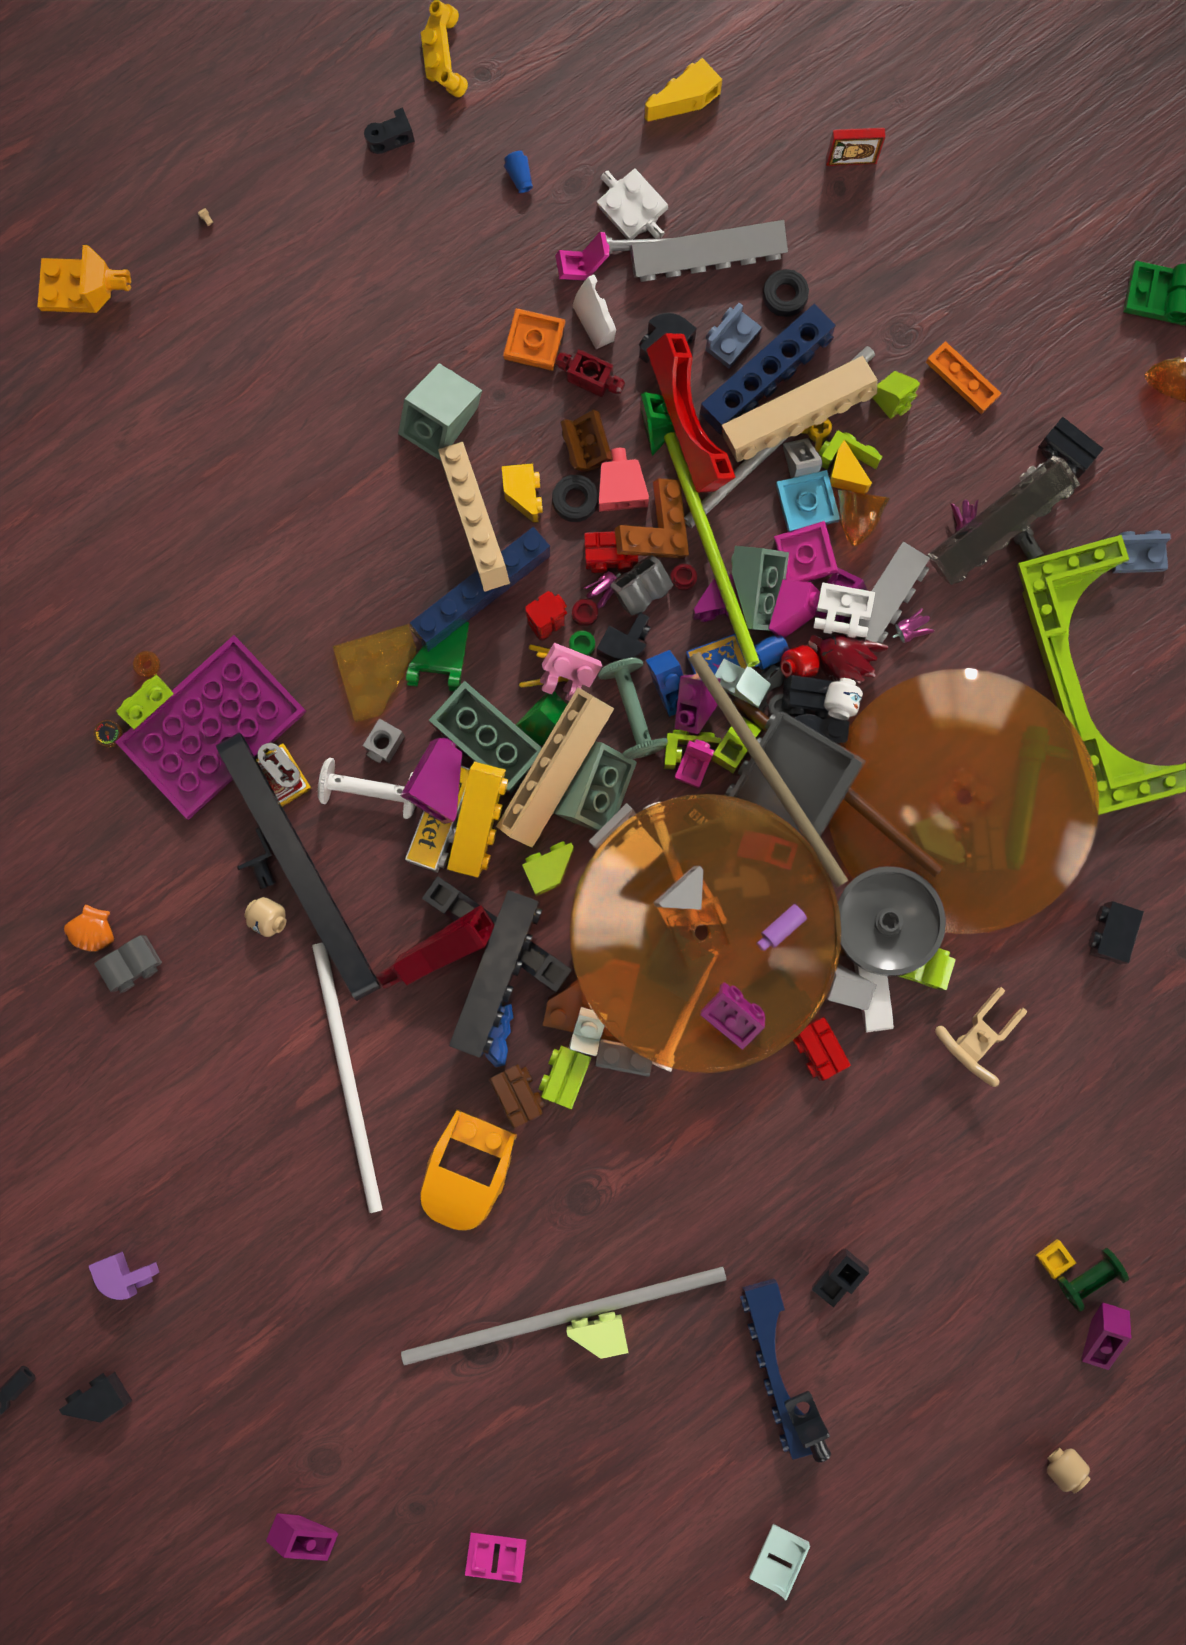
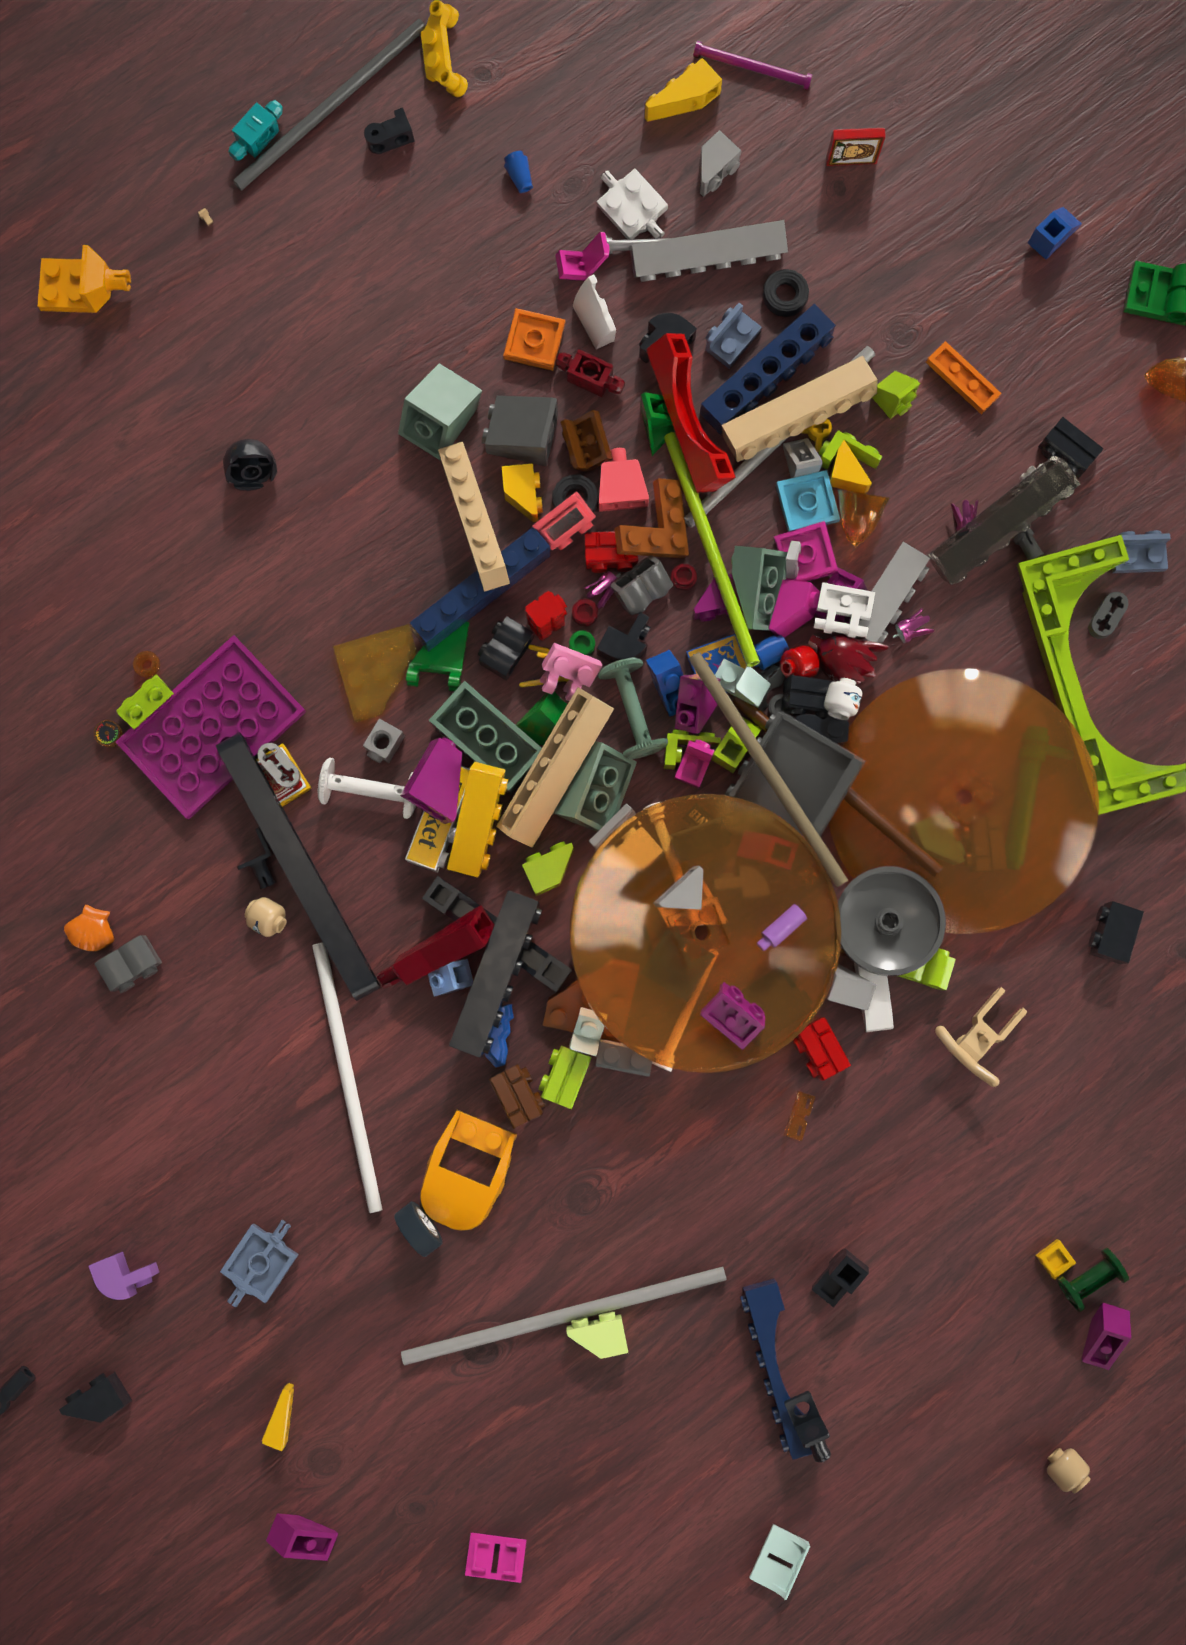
(249, 464): none -> black cylinder
(255, 130): none -> teal piece
(259, 1263): none -> sand blue plate
(278, 1427): none -> yellow slope
(329, 105): none -> dark grey piece
(418, 1229): none -> black wheel
(451, 978): none -> light blue brick
(505, 648): none -> black brick
(521, 428): none -> dark grey slope
(565, 521): none -> coral window
(717, 160): none -> light grey slope
(752, 65): none -> magenta bar
(791, 1130): none -> clear orange piece
(792, 559): none -> light grey tile
(1053, 232): none -> blue slope
(1103, 612): none -> dark grey beam

